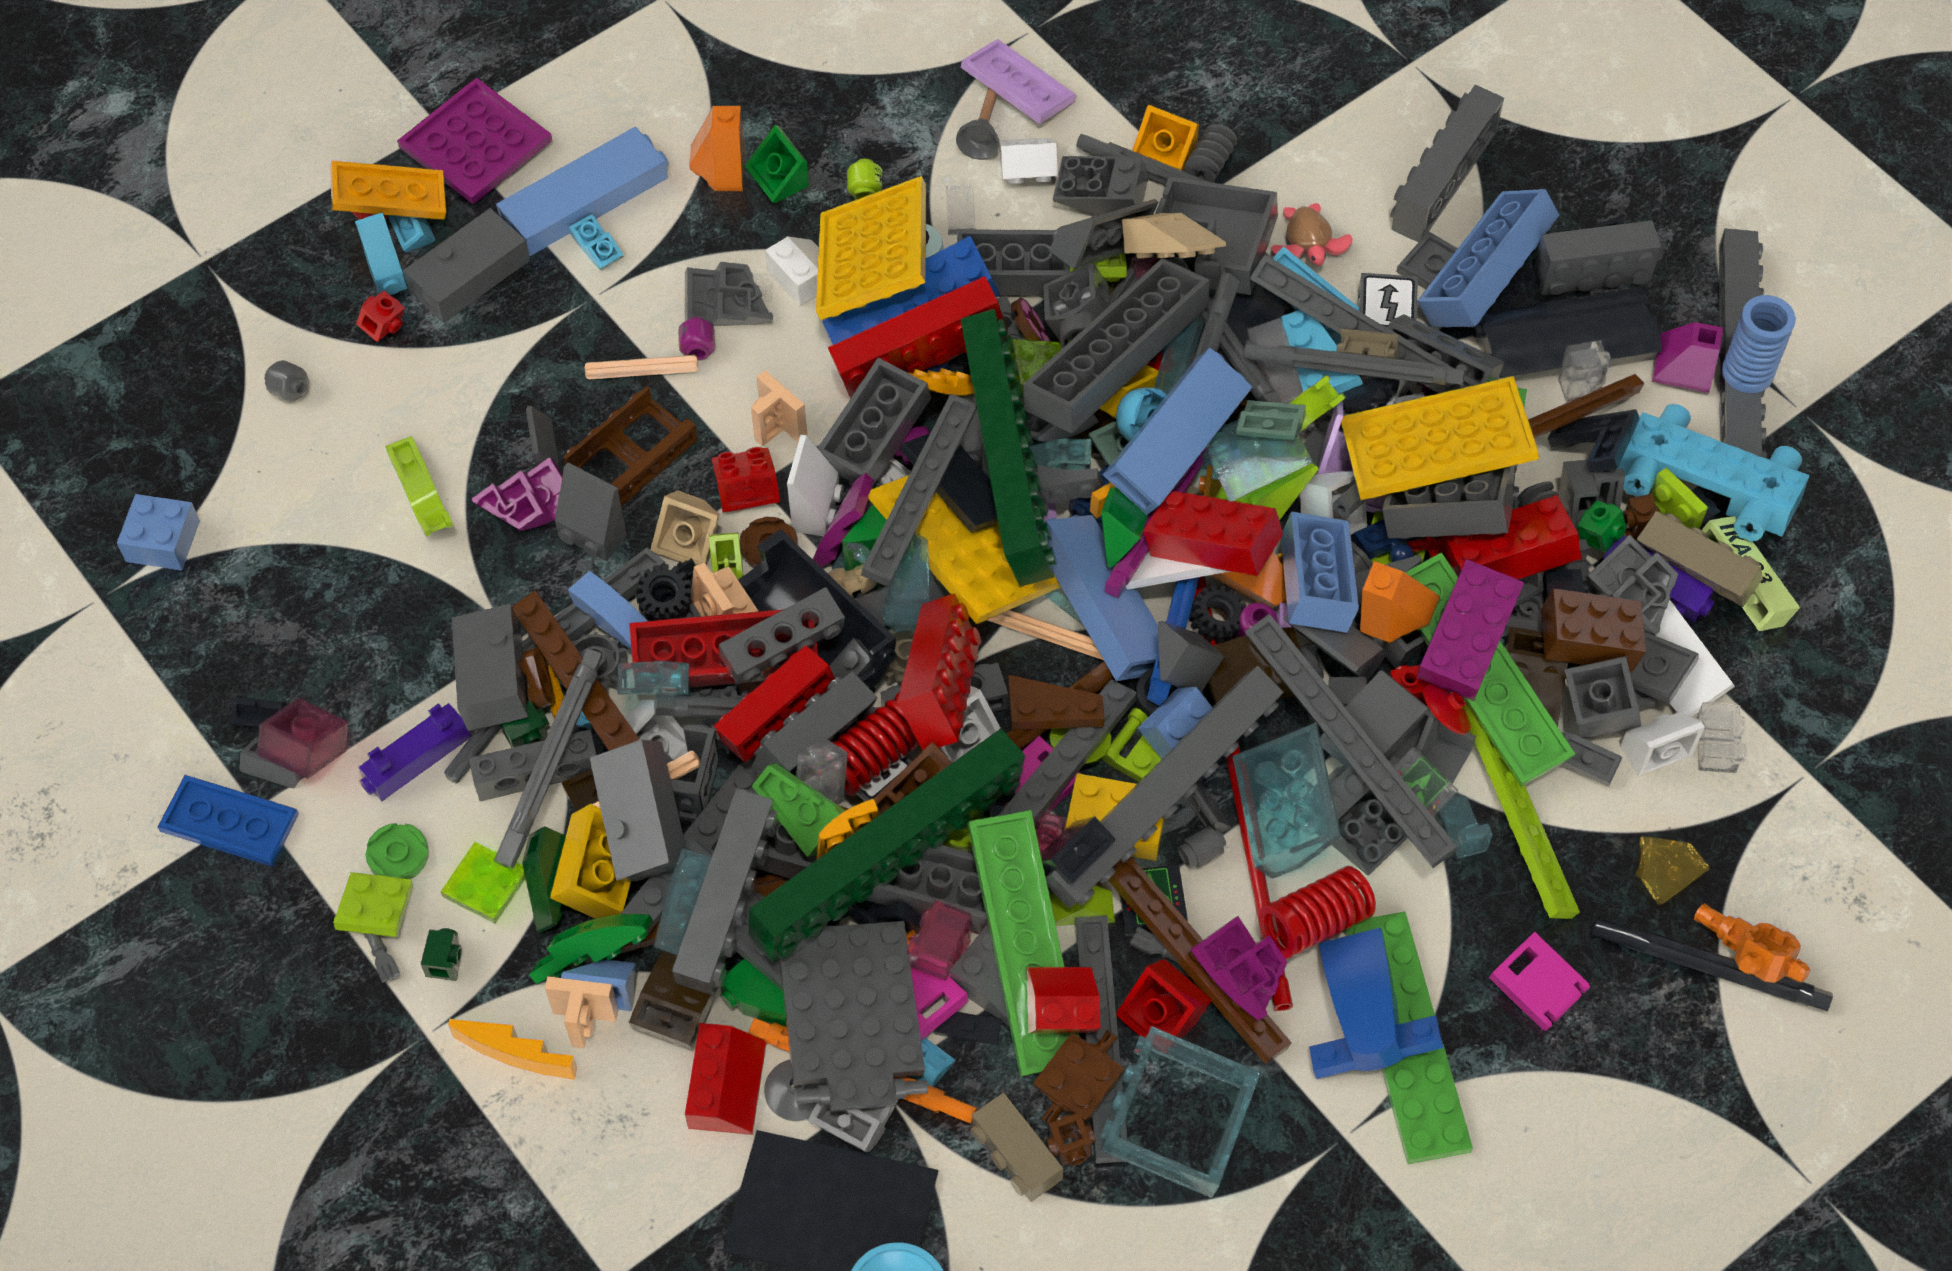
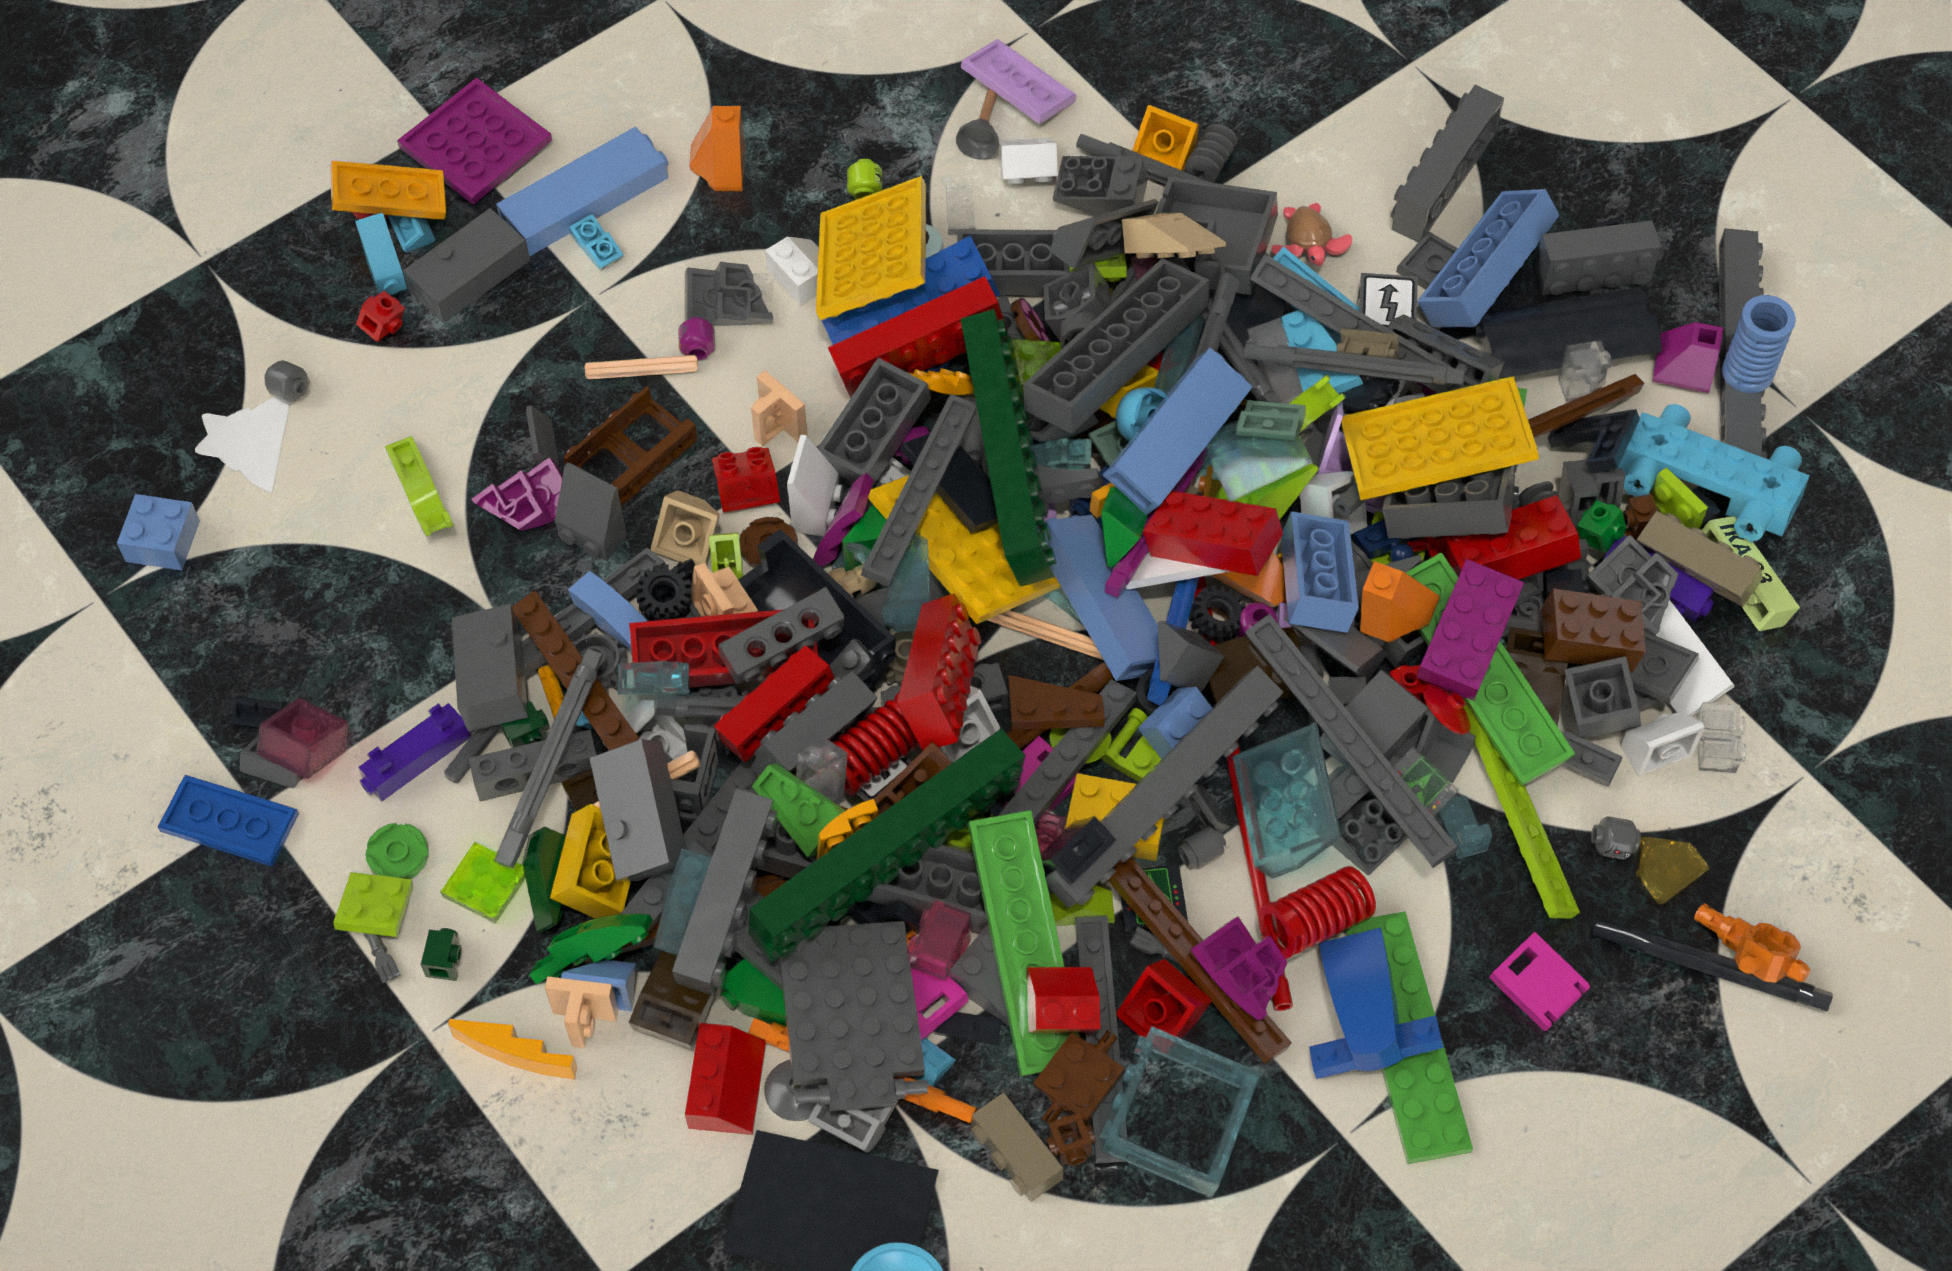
(248, 440): none -> white sticker
(540, 685): reddish brown plate -> none
(778, 166): green slope -> none
(1616, 837): none -> dark grey head

